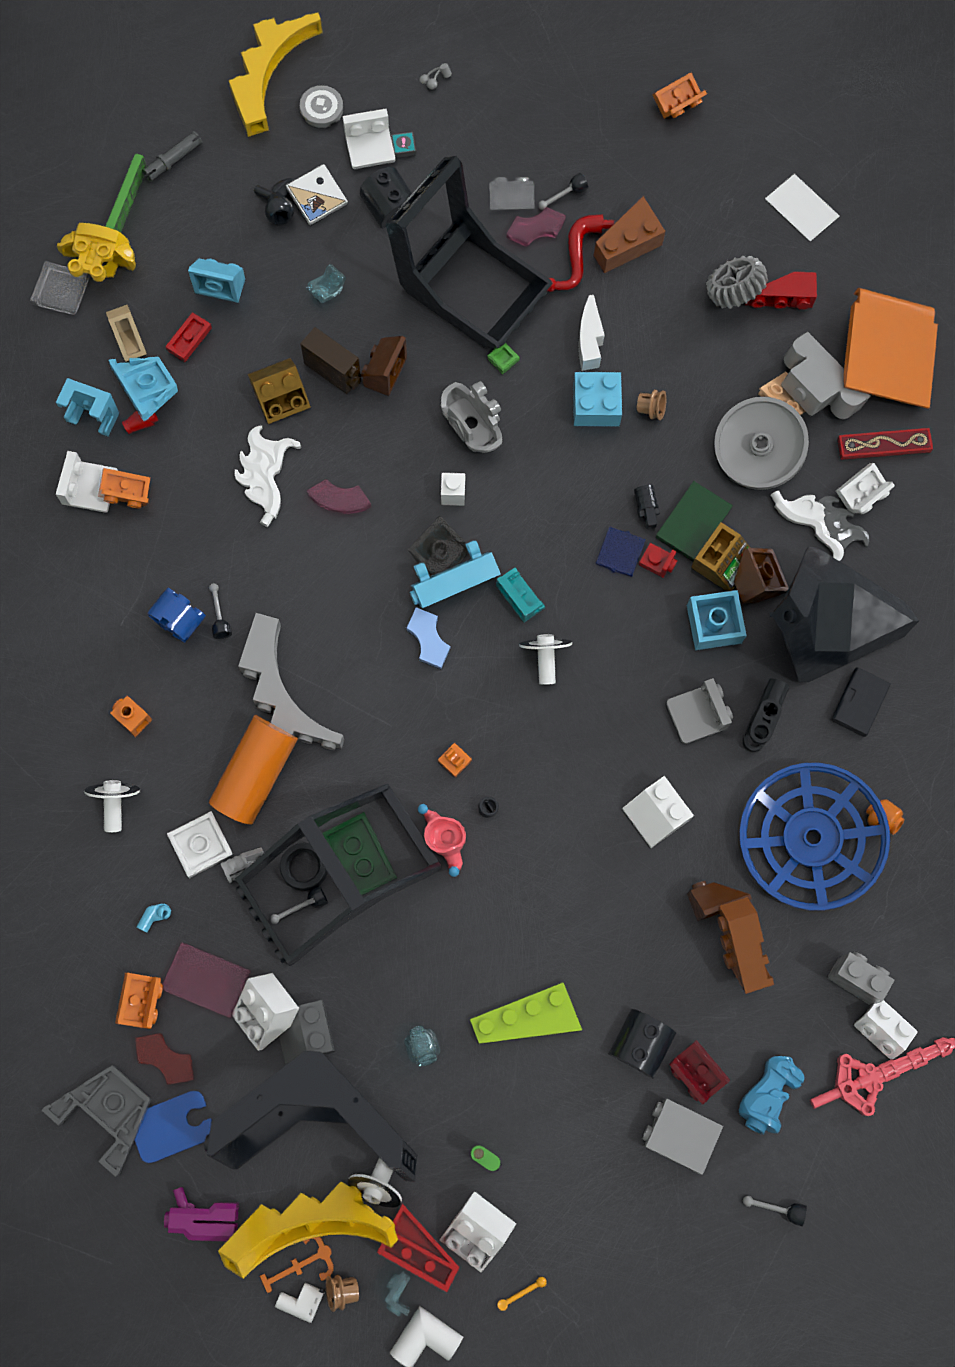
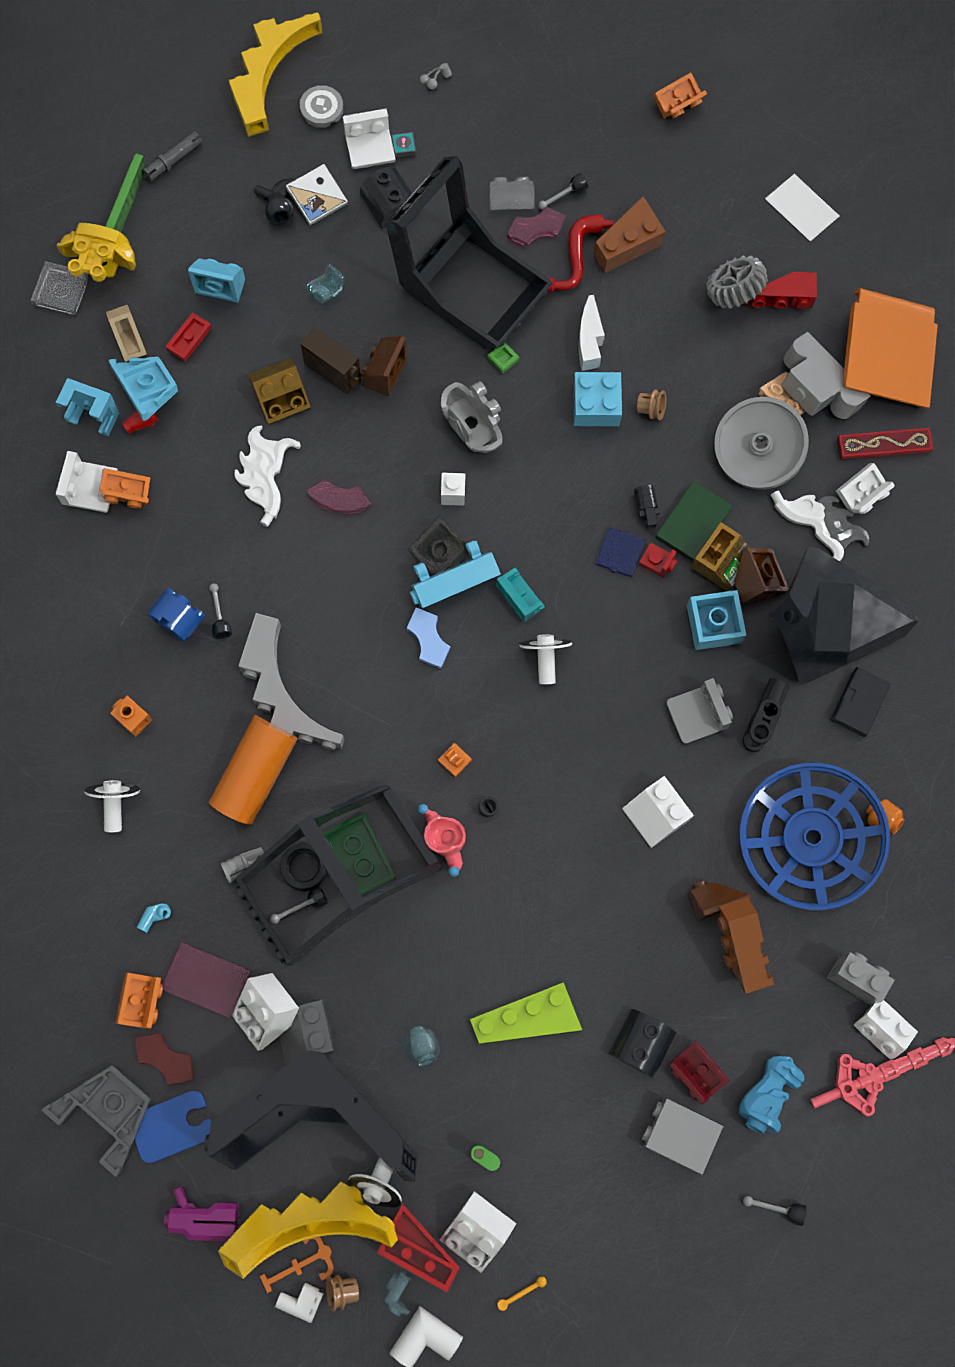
(200, 844): white tile -> none

